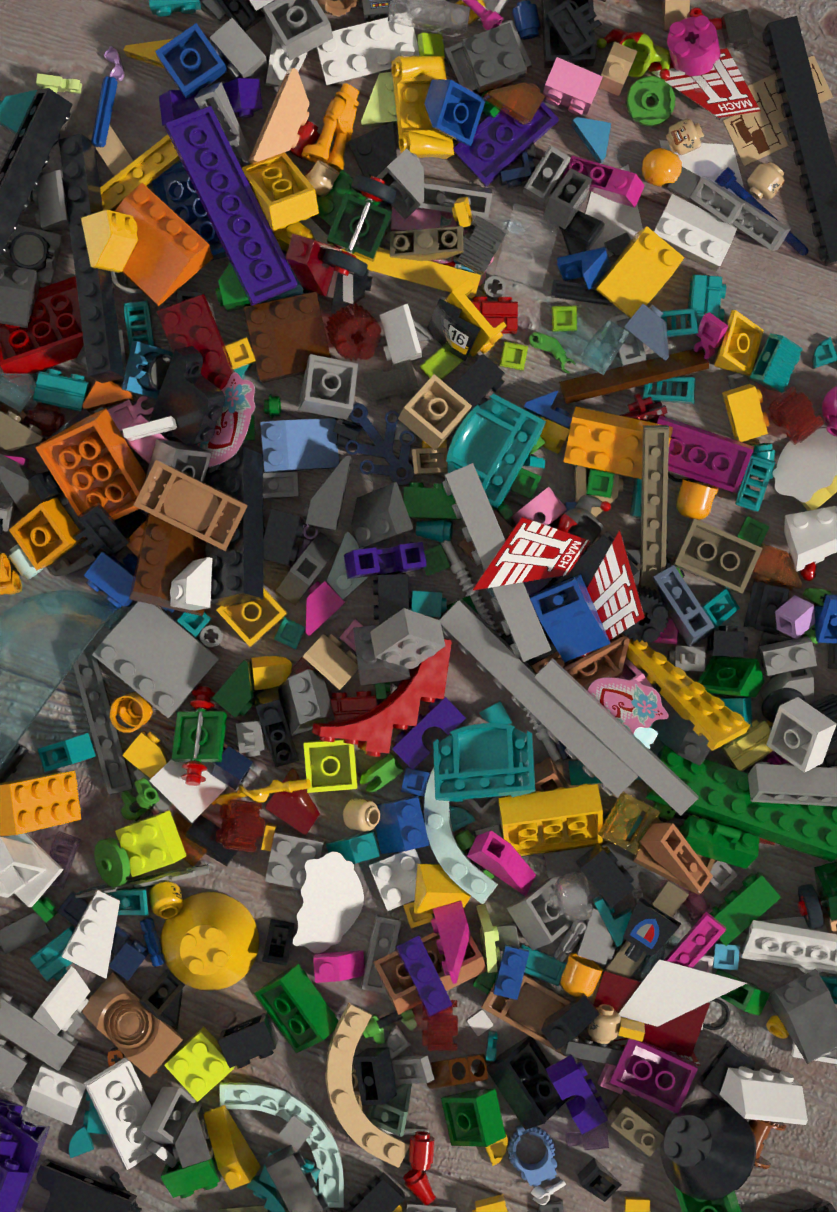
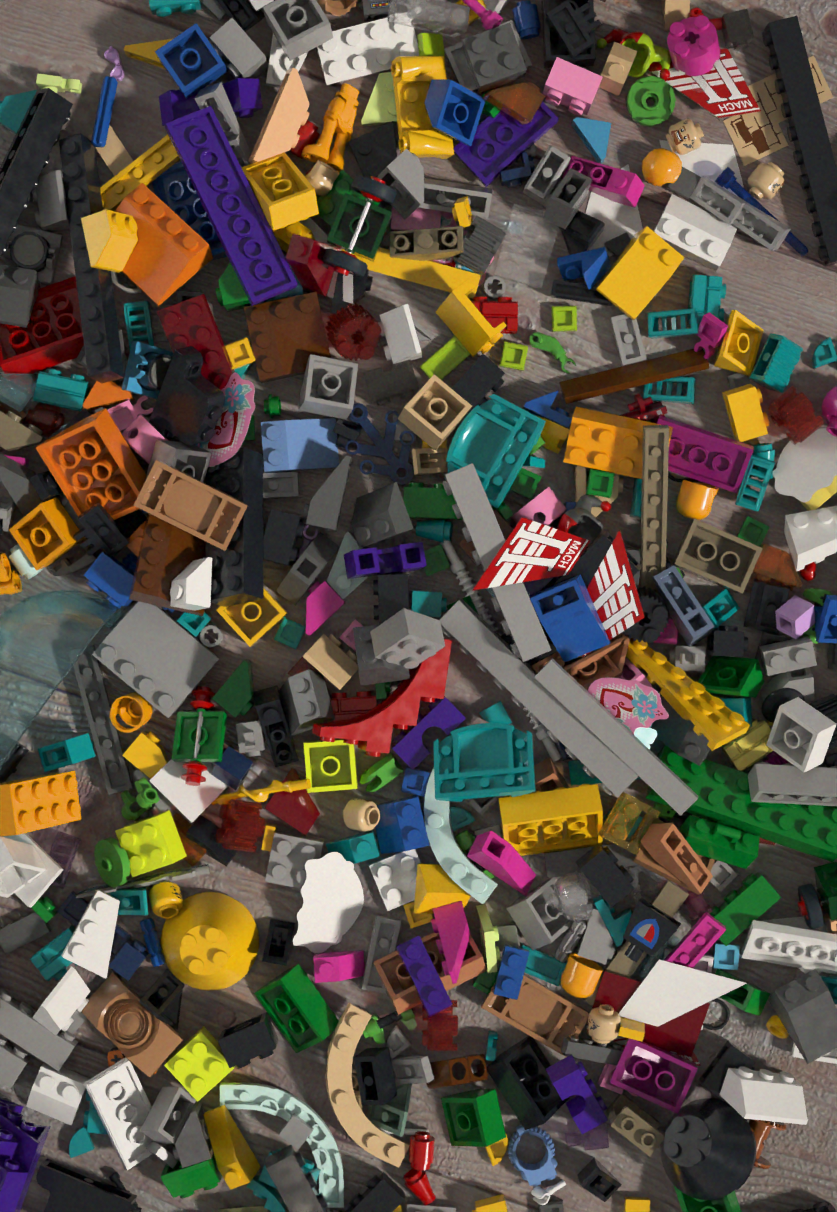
(149, 428): white tile -> none
(270, 671): yellow brick -> none
(451, 331): black slope -> none
(480, 1023): white sticker -> none
(569, 1021): black slope -> none
(604, 346): clear light blue slope -> none
(650, 329): sand blue slope -> none

